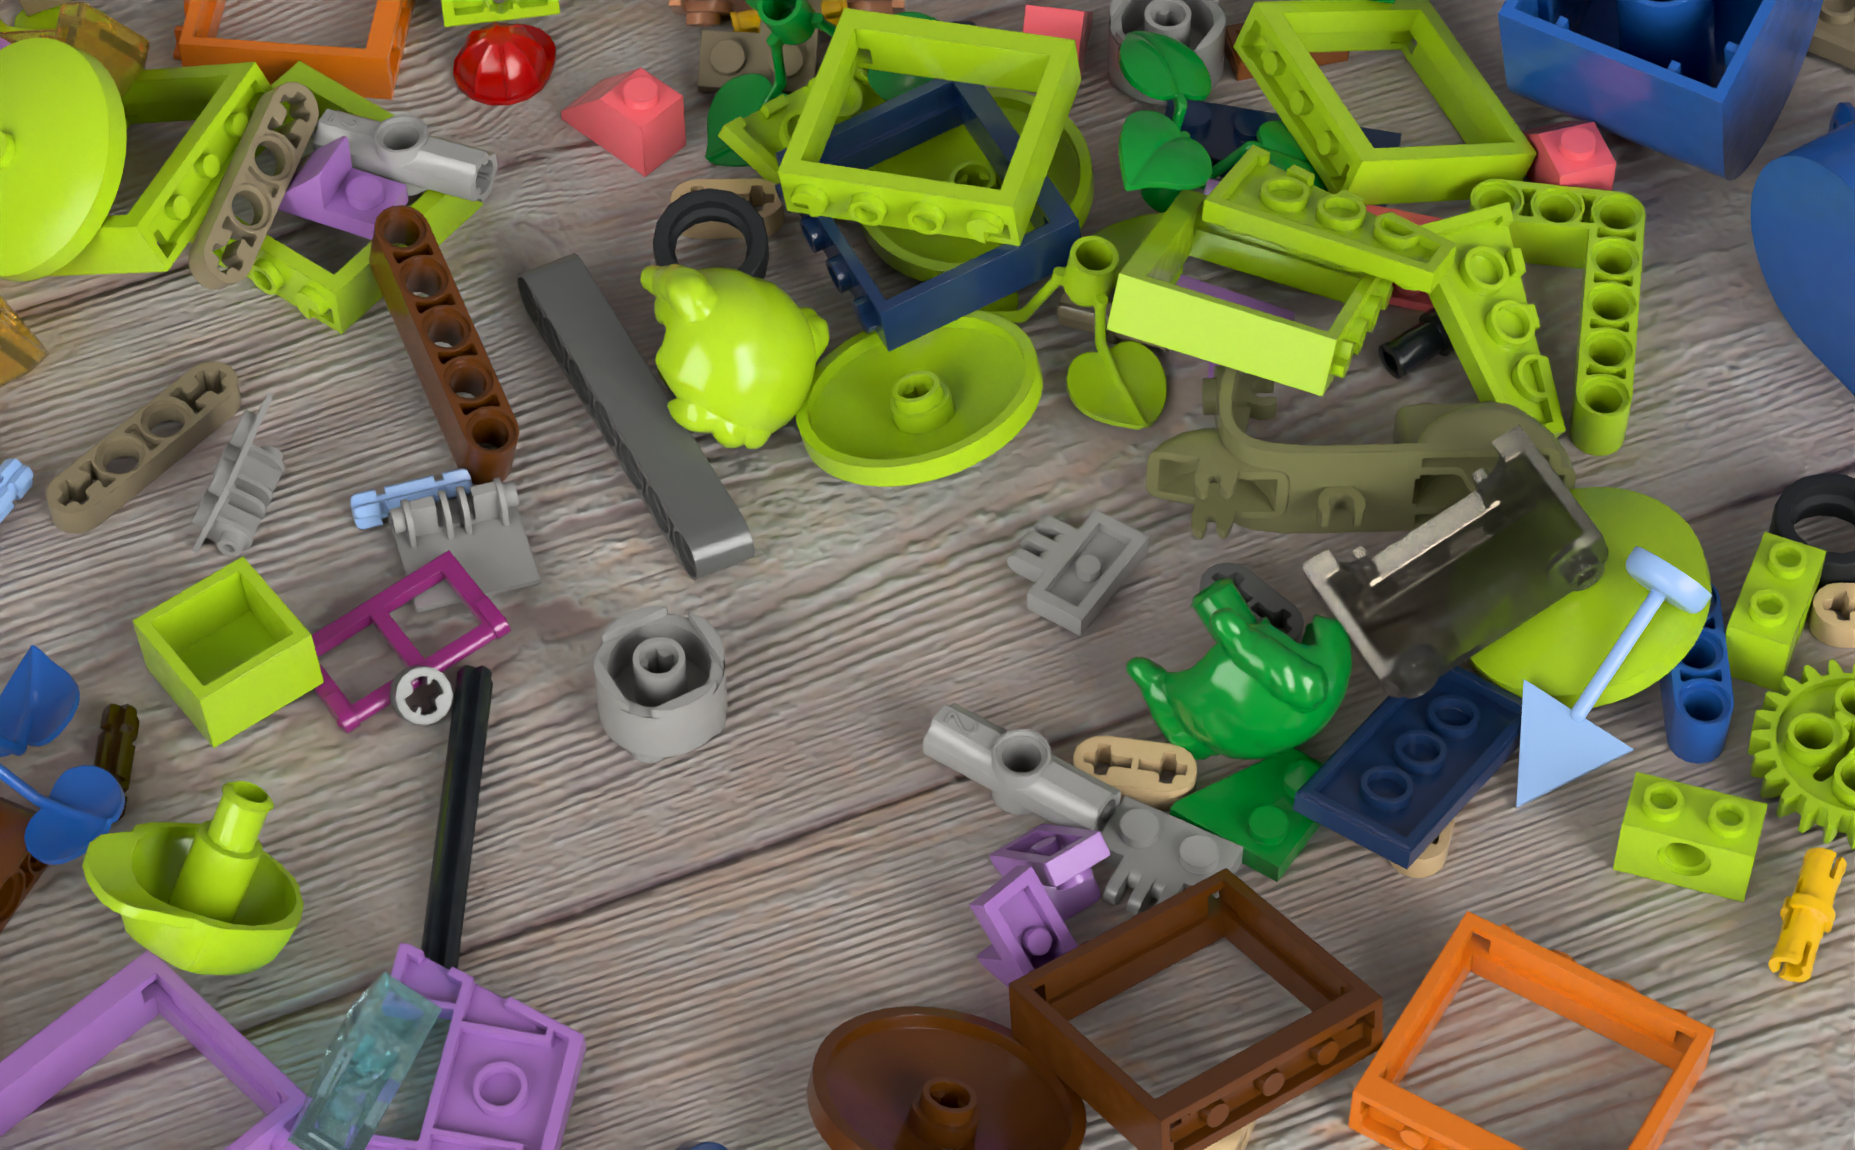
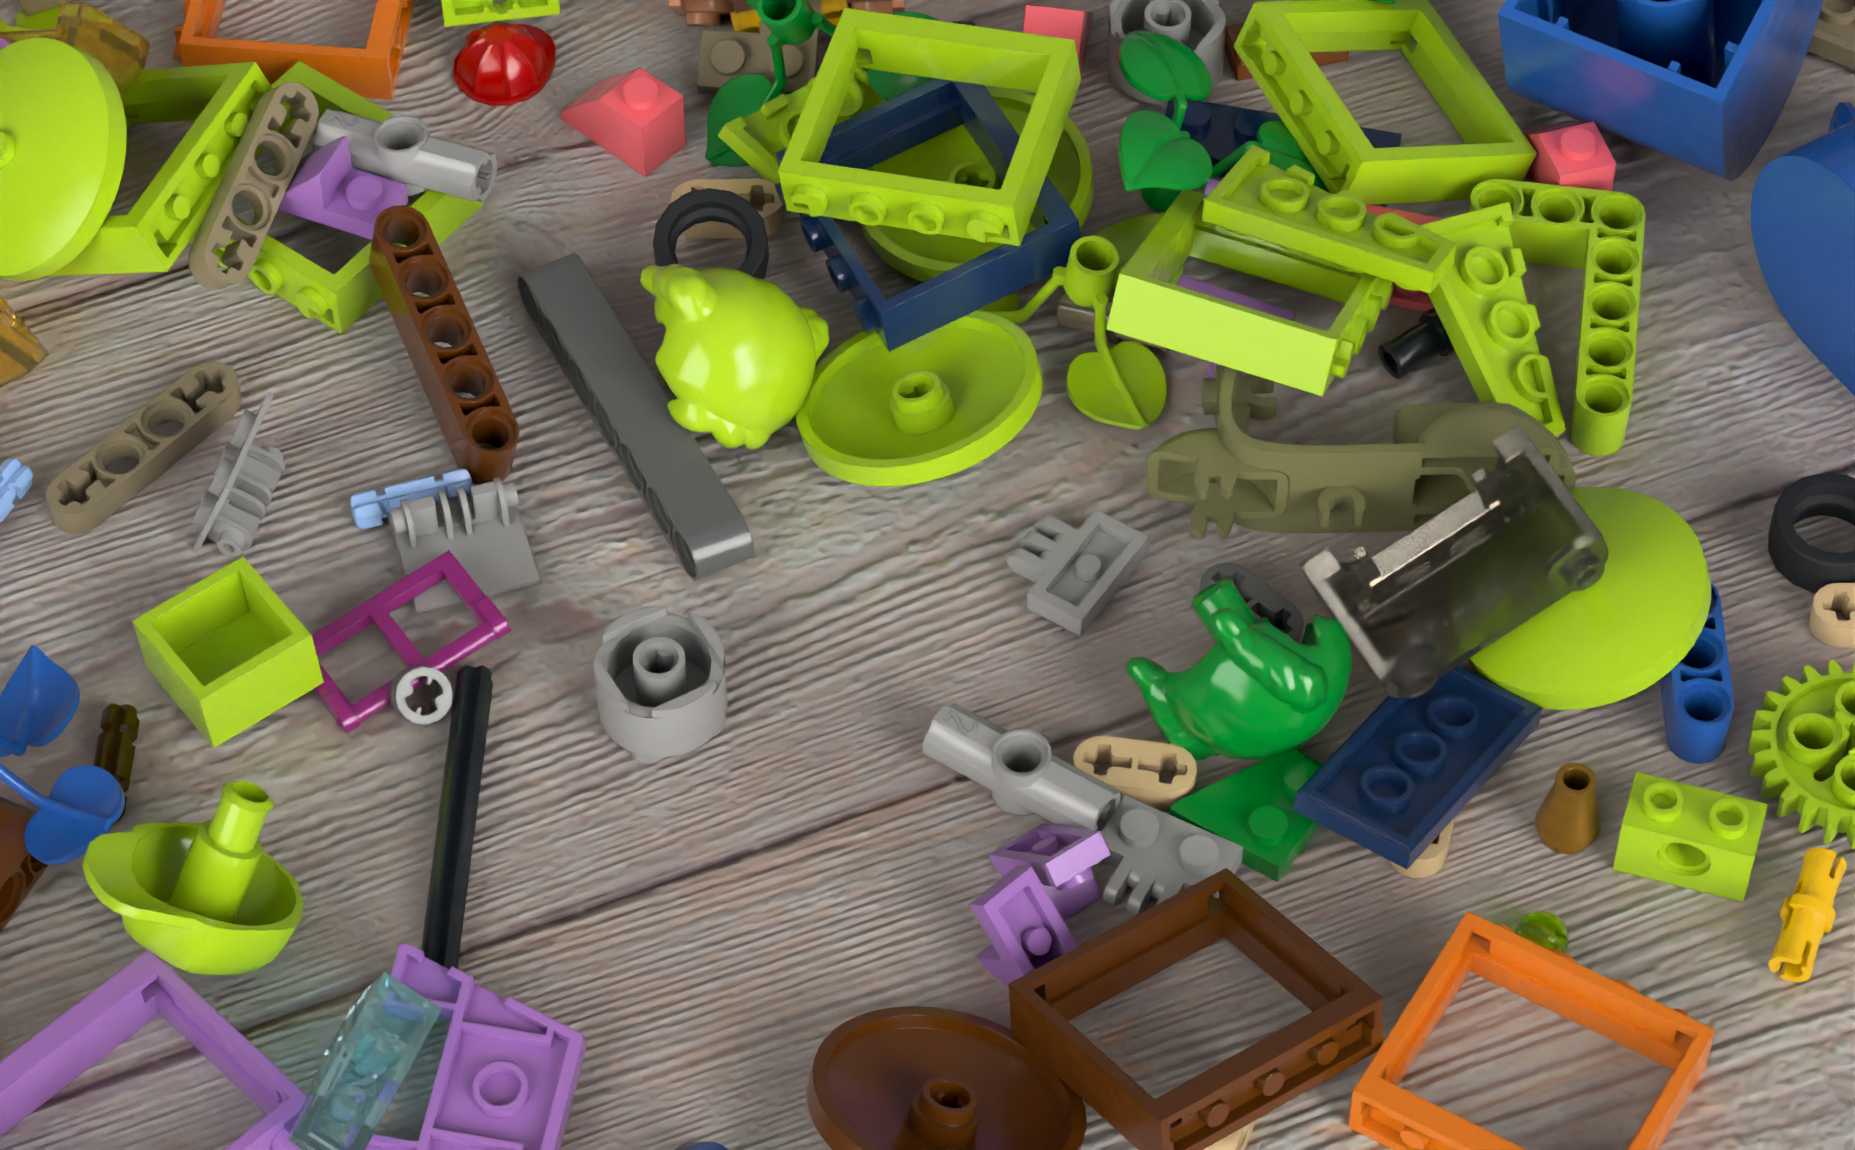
(1541, 928): none -> clear neon green hinge
(1560, 741): light blue piece -> none
(1570, 812): none -> pearl gold cone
(1772, 610): lime brick -> none

